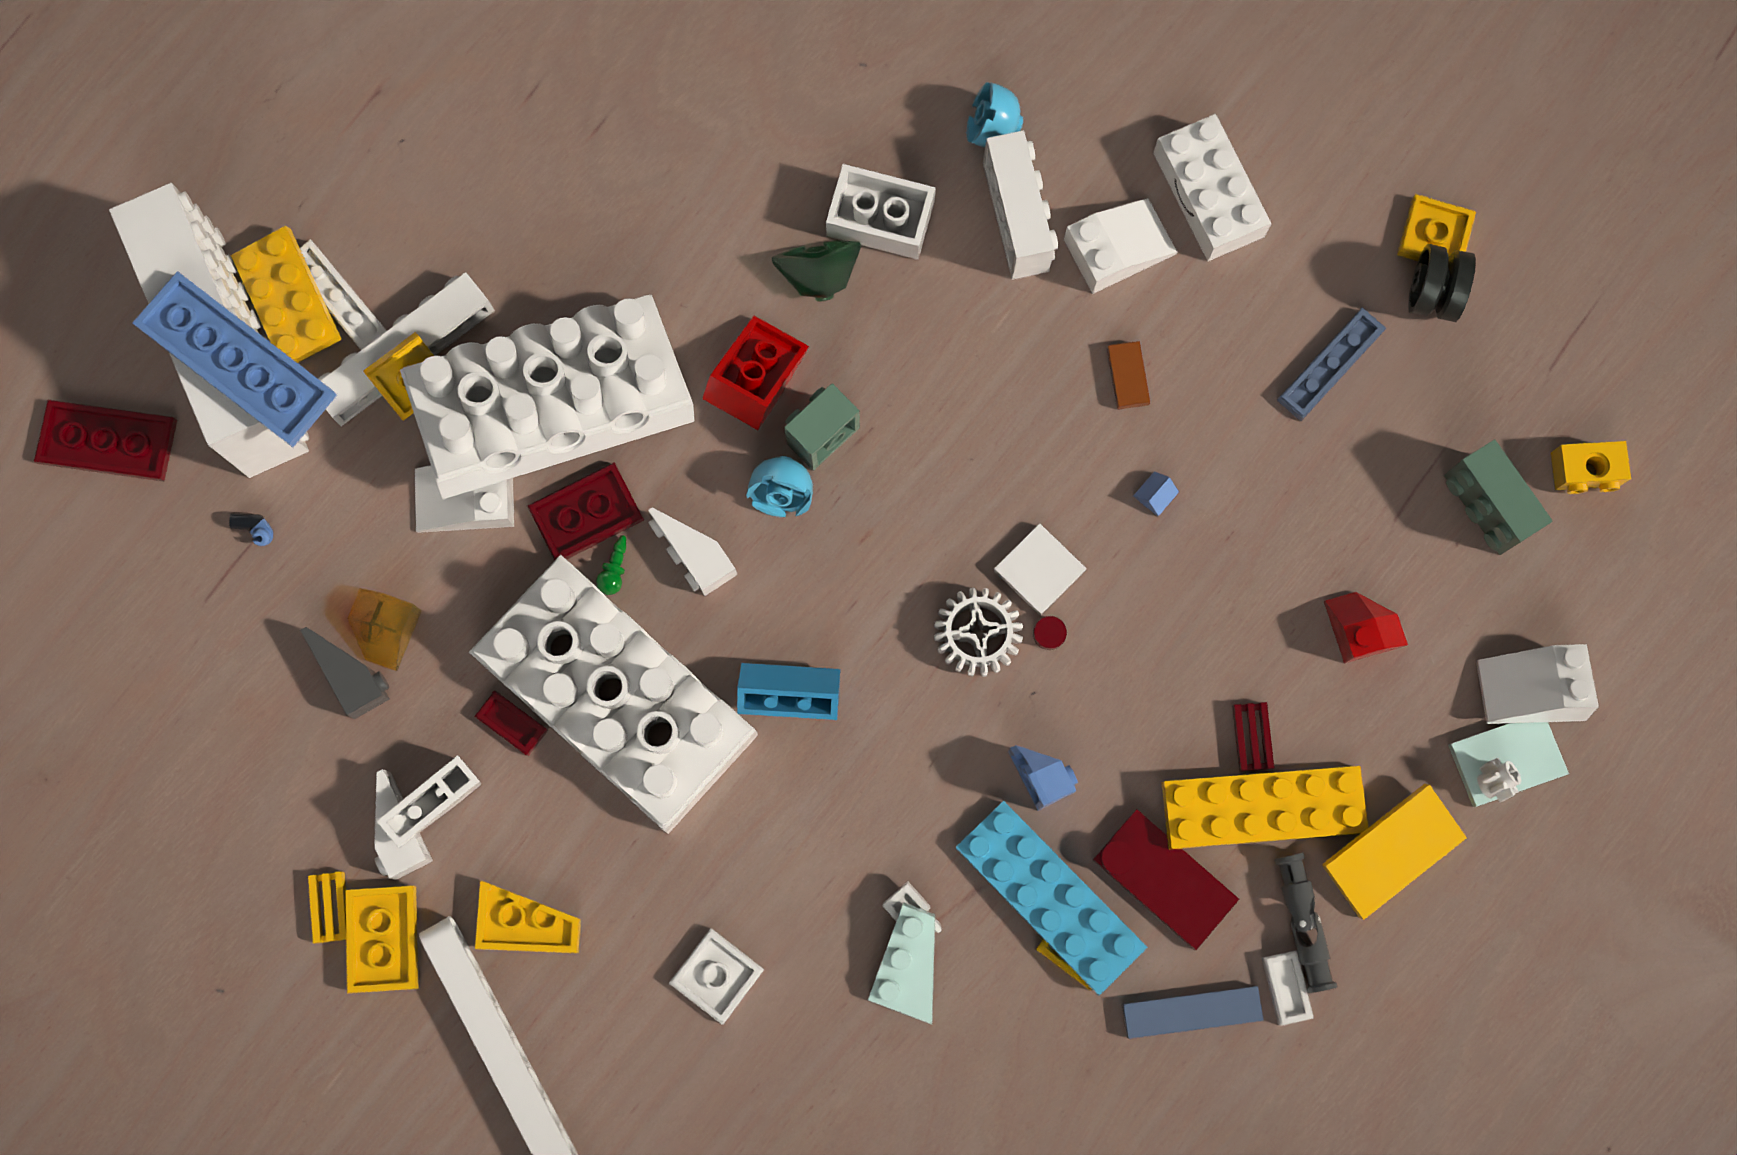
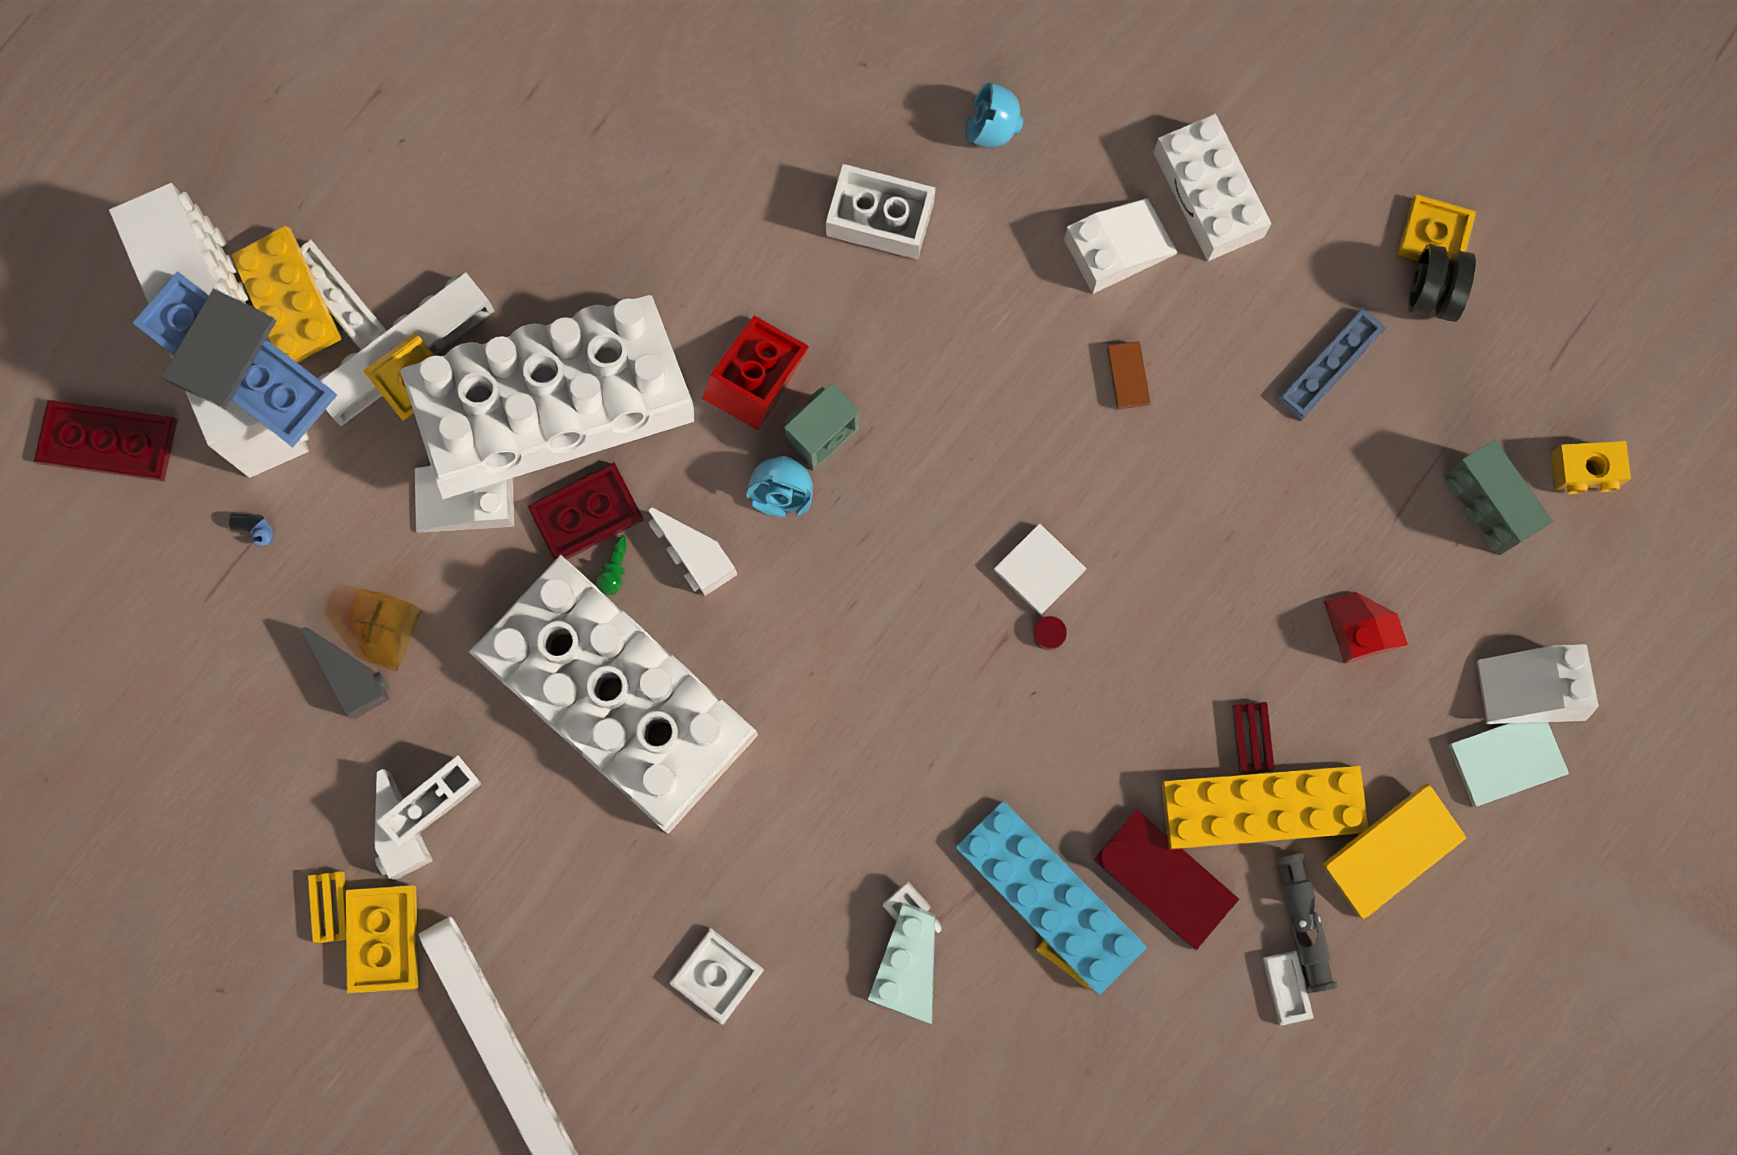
(219, 348): none -> dark grey tile
(511, 723): dark red tile -> none
(522, 924): yellow wing -> none
(788, 691): dark azure brick -> none
(819, 269): clear green slope -> none
(963, 634): white gear -> none
(1019, 204): white brick -> none
(1043, 776): medium blue slope -> none
(1156, 493): medium blue slope -> none
(1192, 1012): sand blue tile -> none
(1499, 779): white gear -> none

